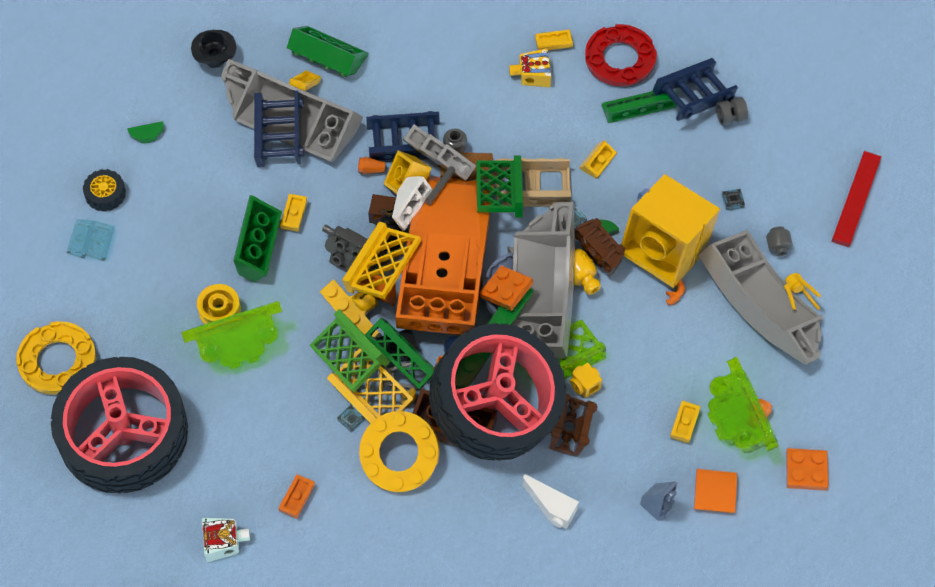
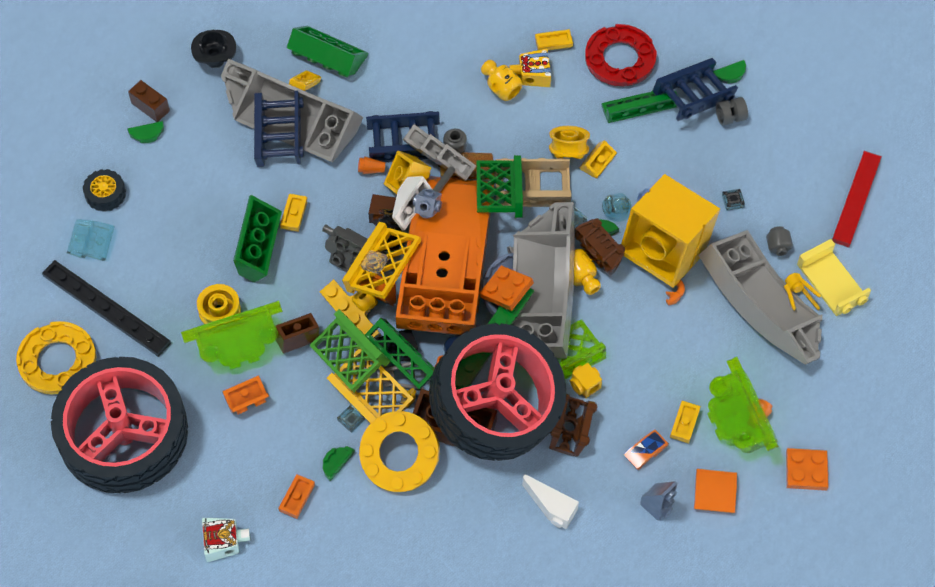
(106, 308): none -> black tile
(149, 101): none -> reddish brown brick
(245, 394): none -> orange bracket
(297, 333): none -> reddish brown brick
(335, 460): none -> green tile
(374, 262): none -> clear plate
(427, 203): none -> sand blue brick
(502, 80): none -> yellow piece
(569, 142): none -> yellow wheel
(616, 205): none -> clear light blue head
(646, 448): none -> slope
(731, 73): none -> green tile
(832, 279): none -> light yellow panel

